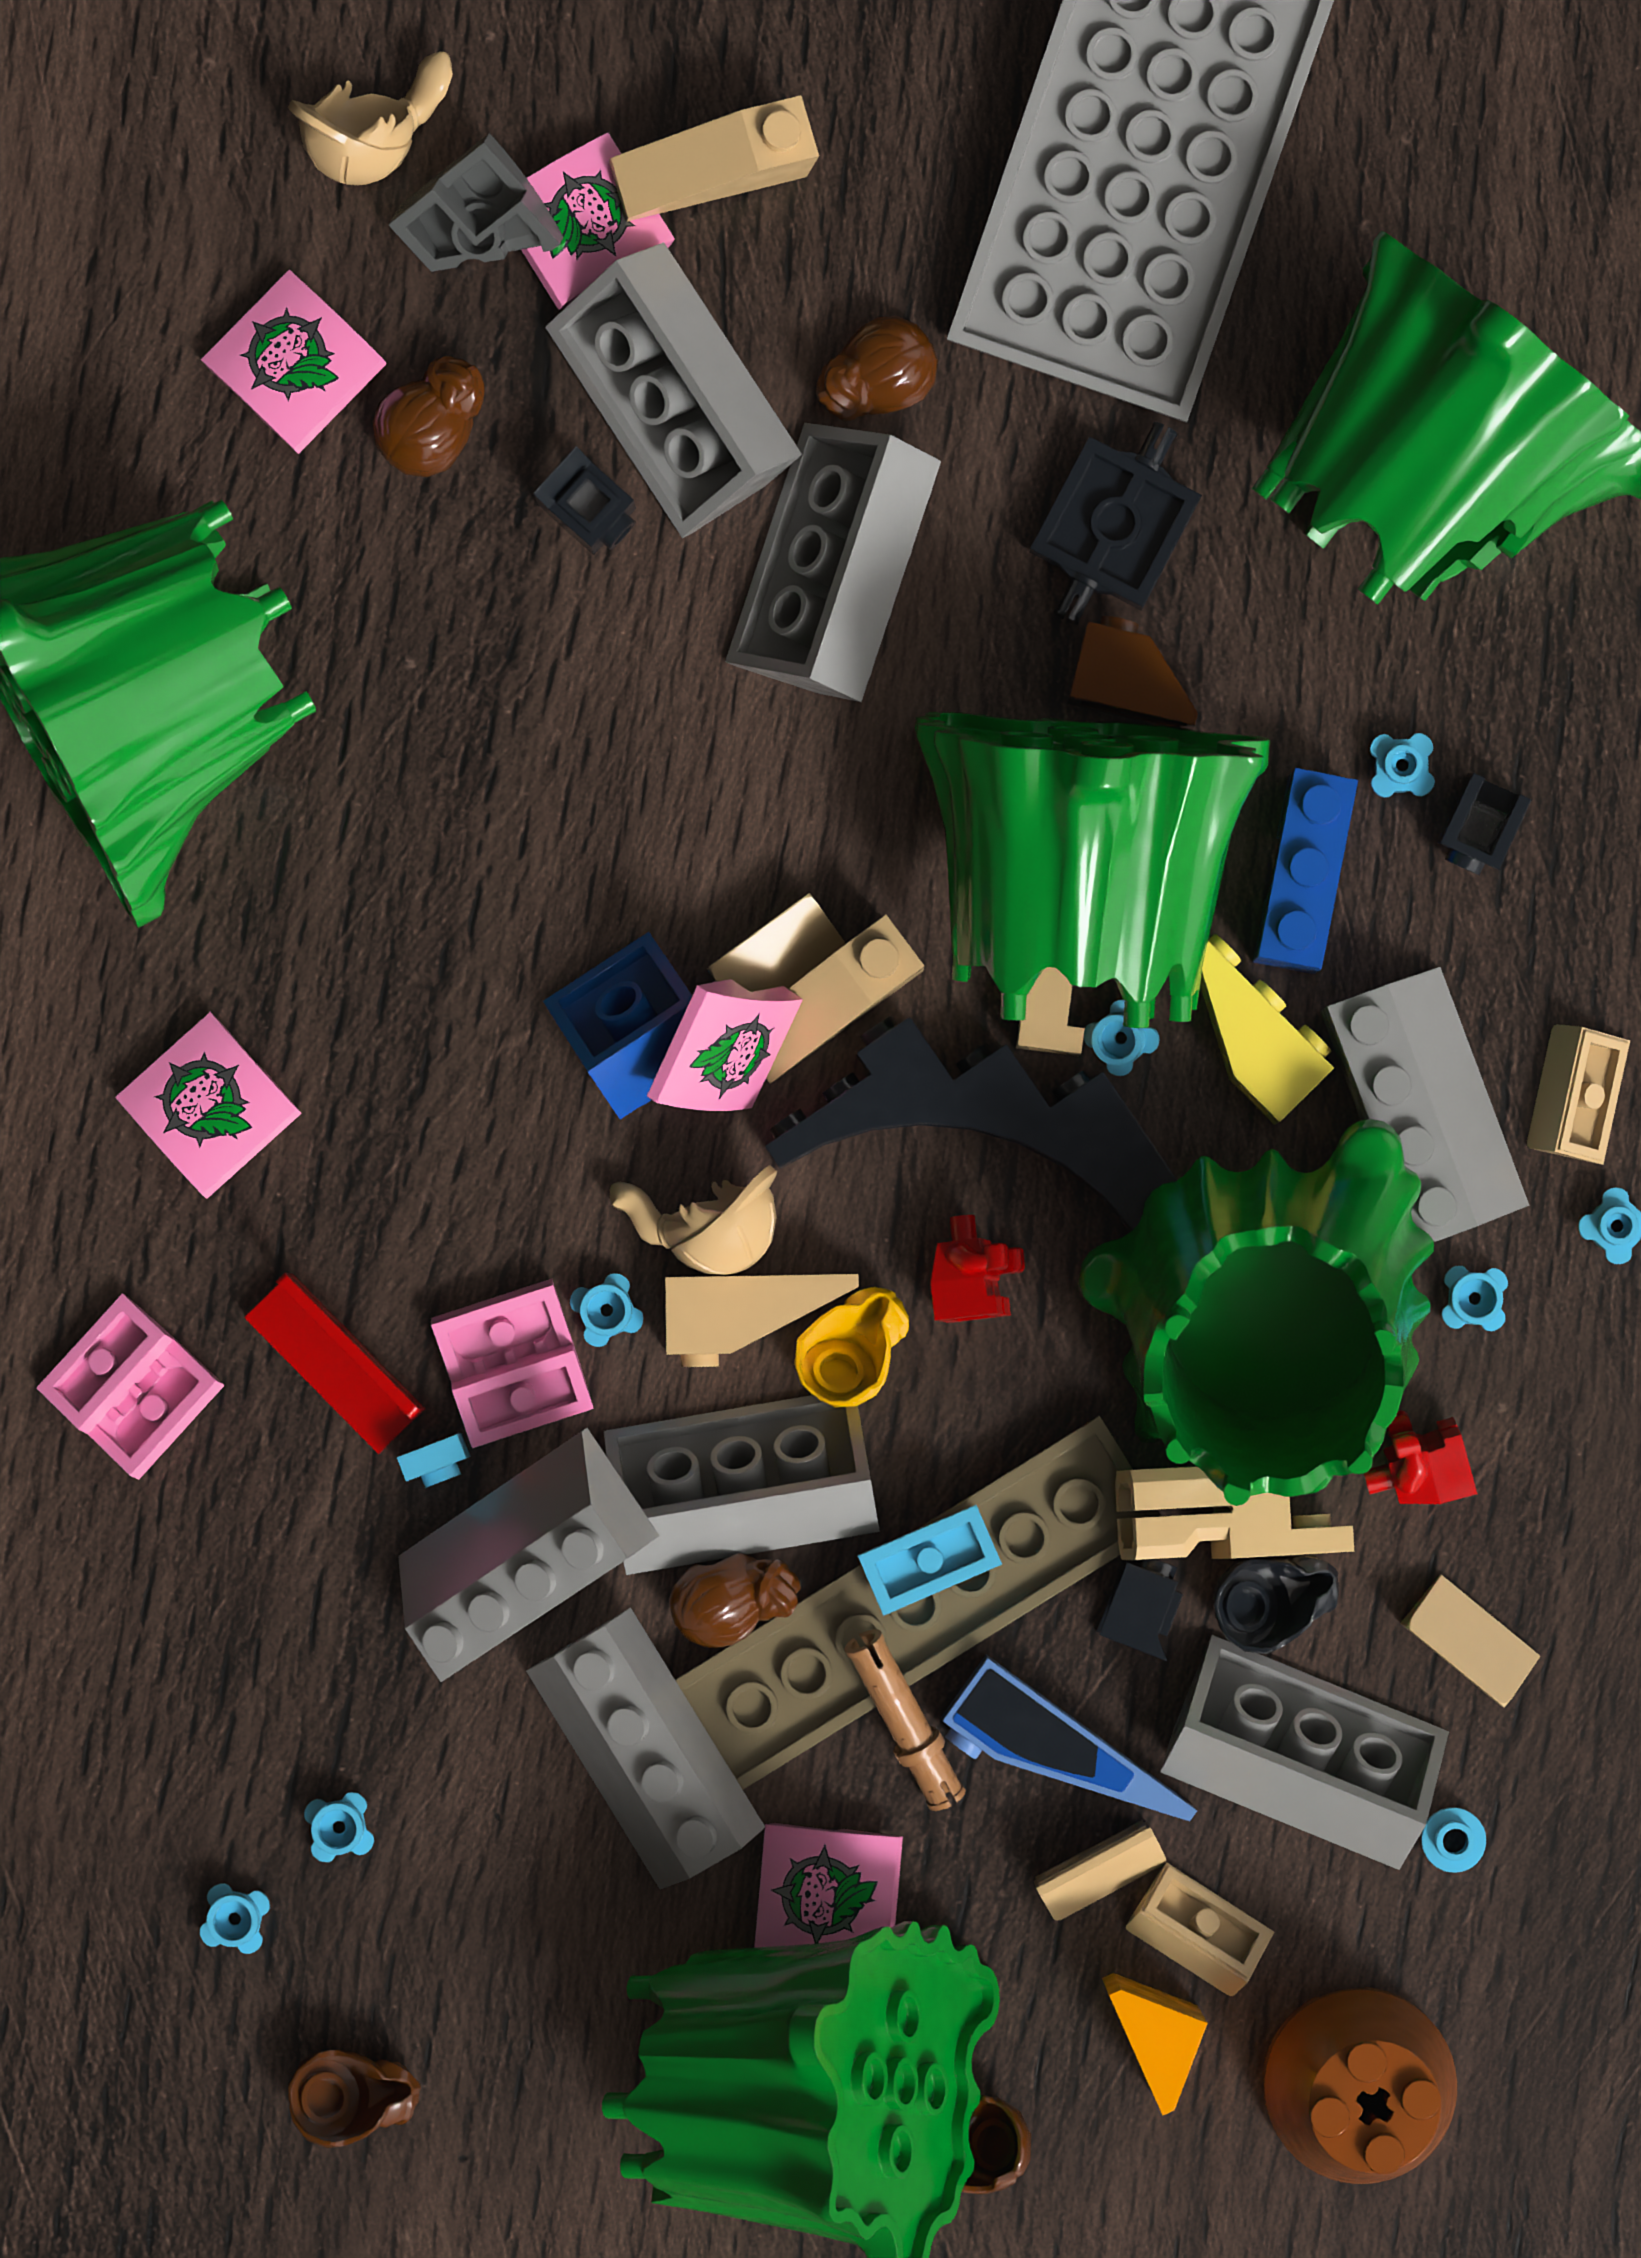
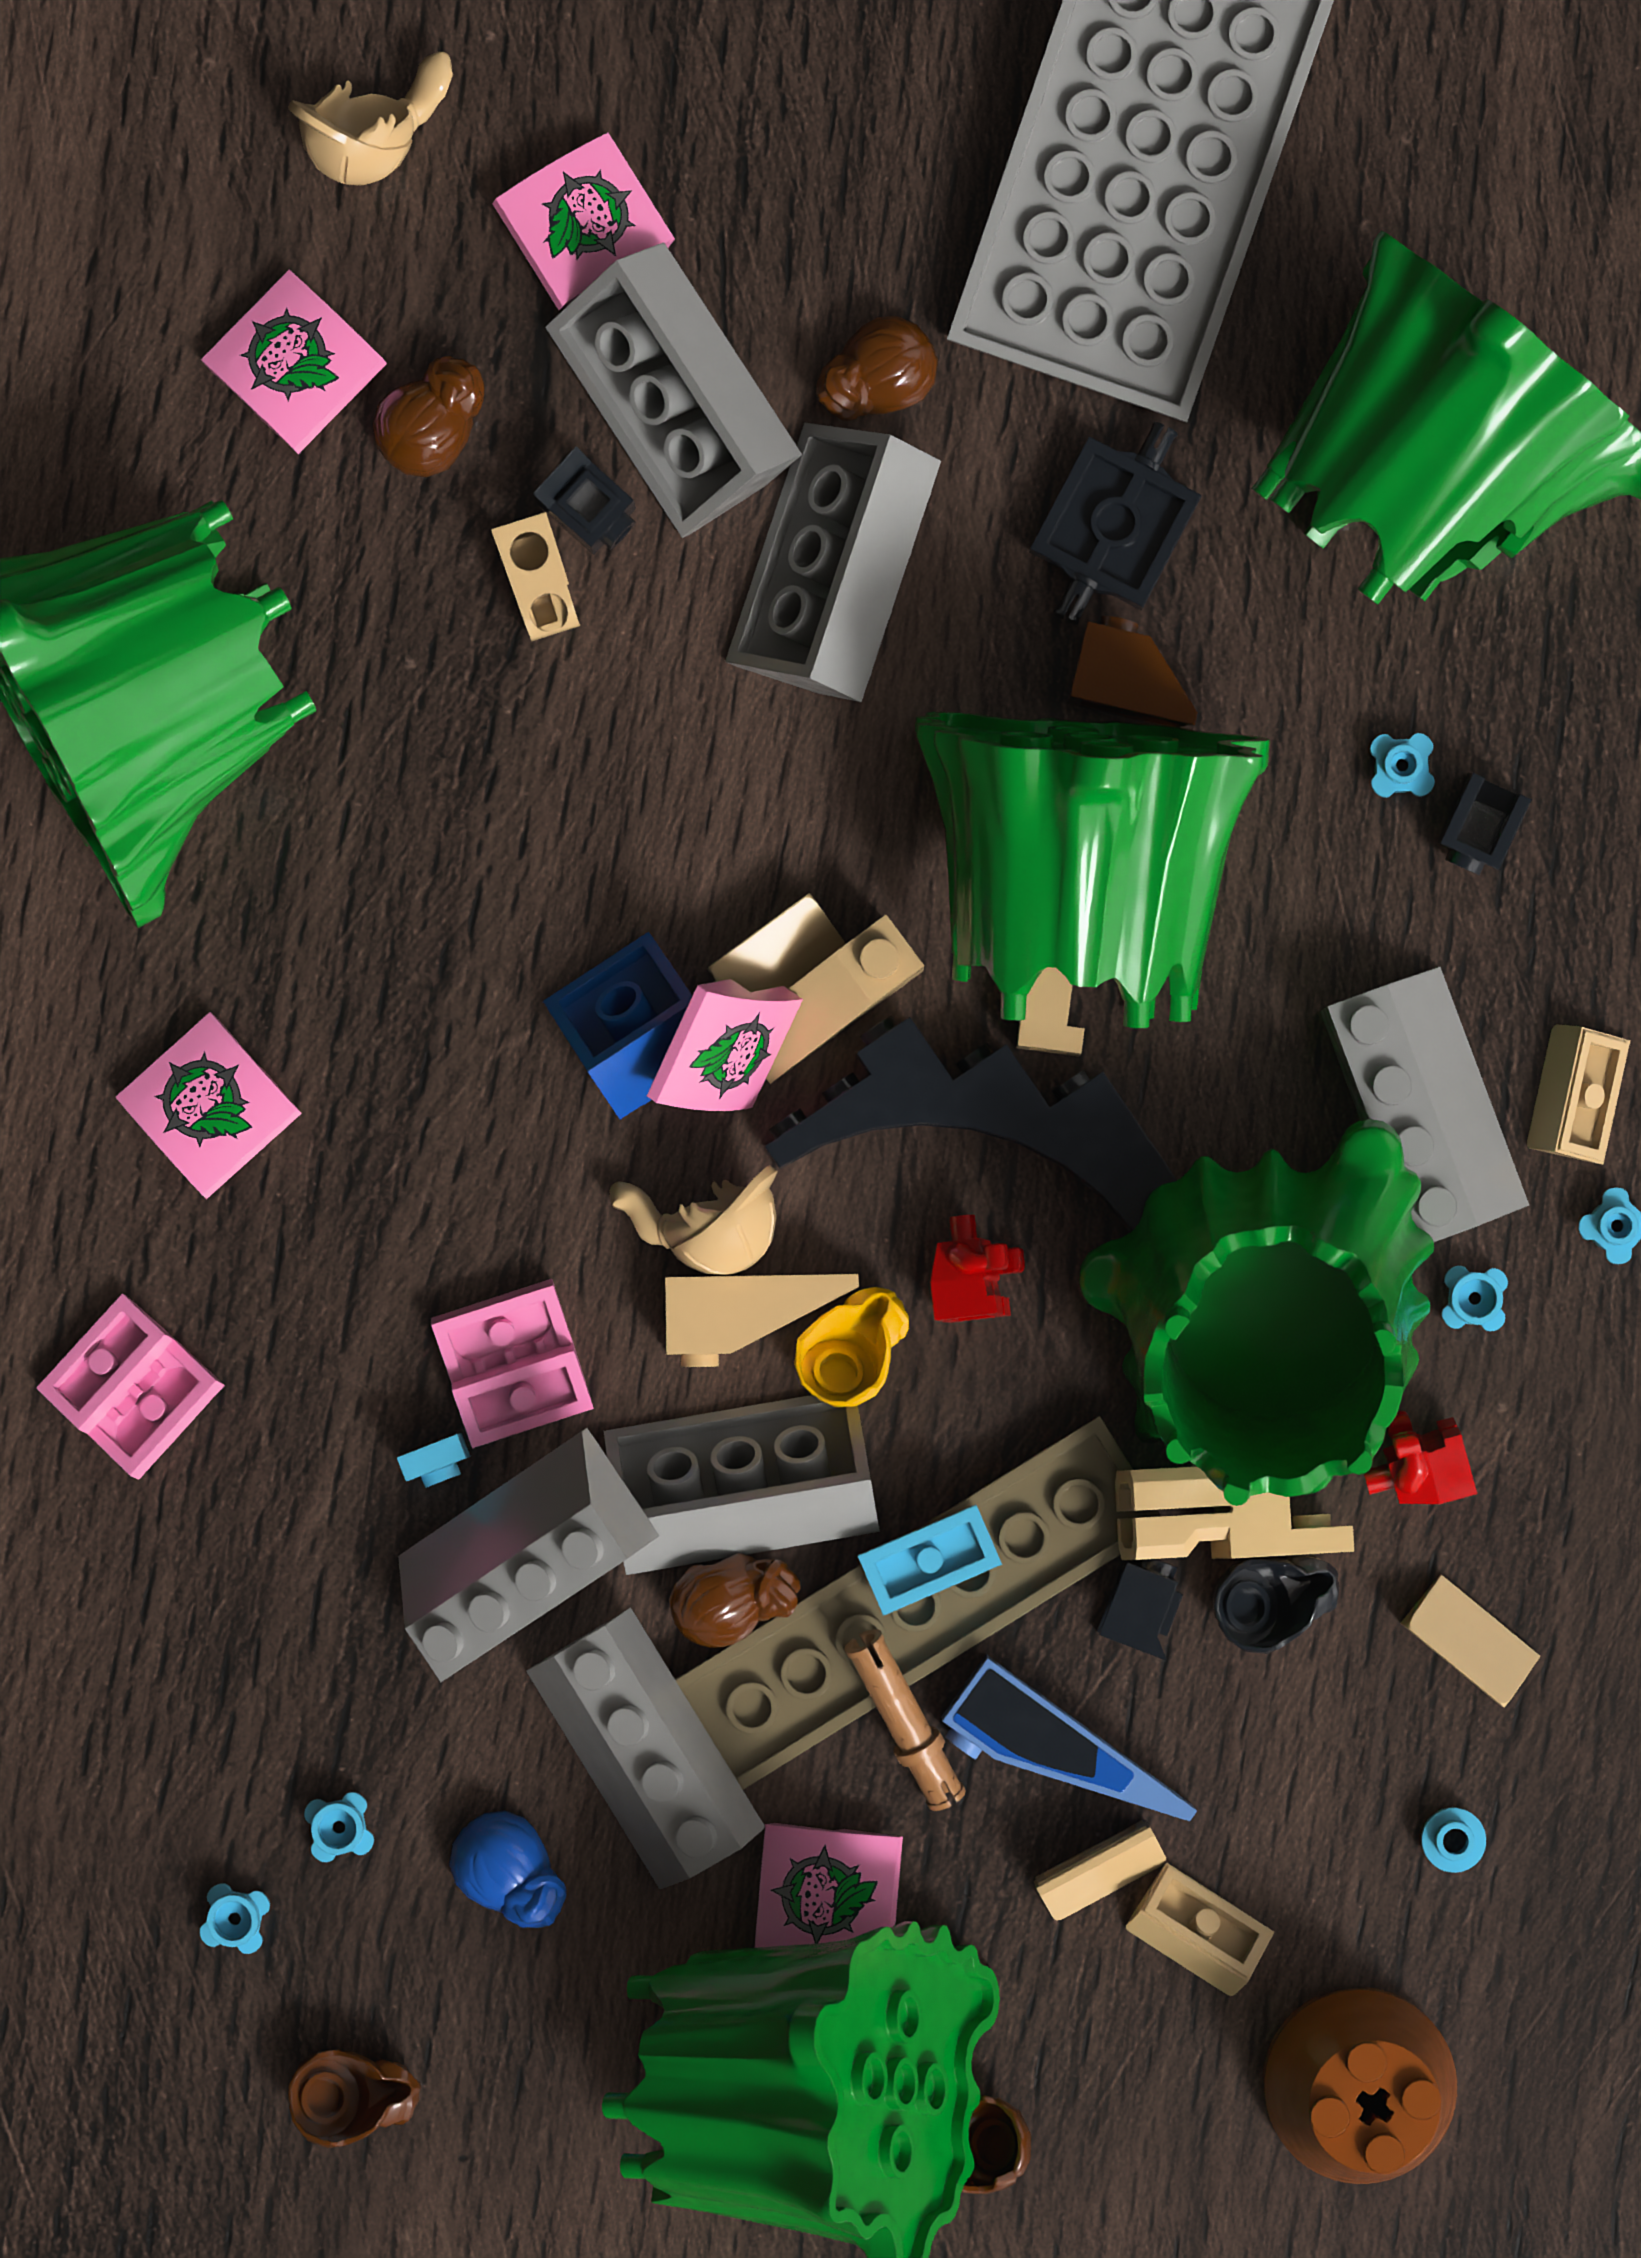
(334, 1362): red panel -> none
(475, 211): dark grey slope -> none
(507, 1869): none -> blue hair
(536, 575): none -> tan leg
(589, 1304): medium azure plate -> none
(717, 159): tan slope -> none
(1119, 1056): medium azure plate -> none
(1161, 2032): light orange slope -> none
(1258, 1045): light yellow slope -> none
(1305, 871): blue arch -> none
(1306, 1753): light grey slope -> none

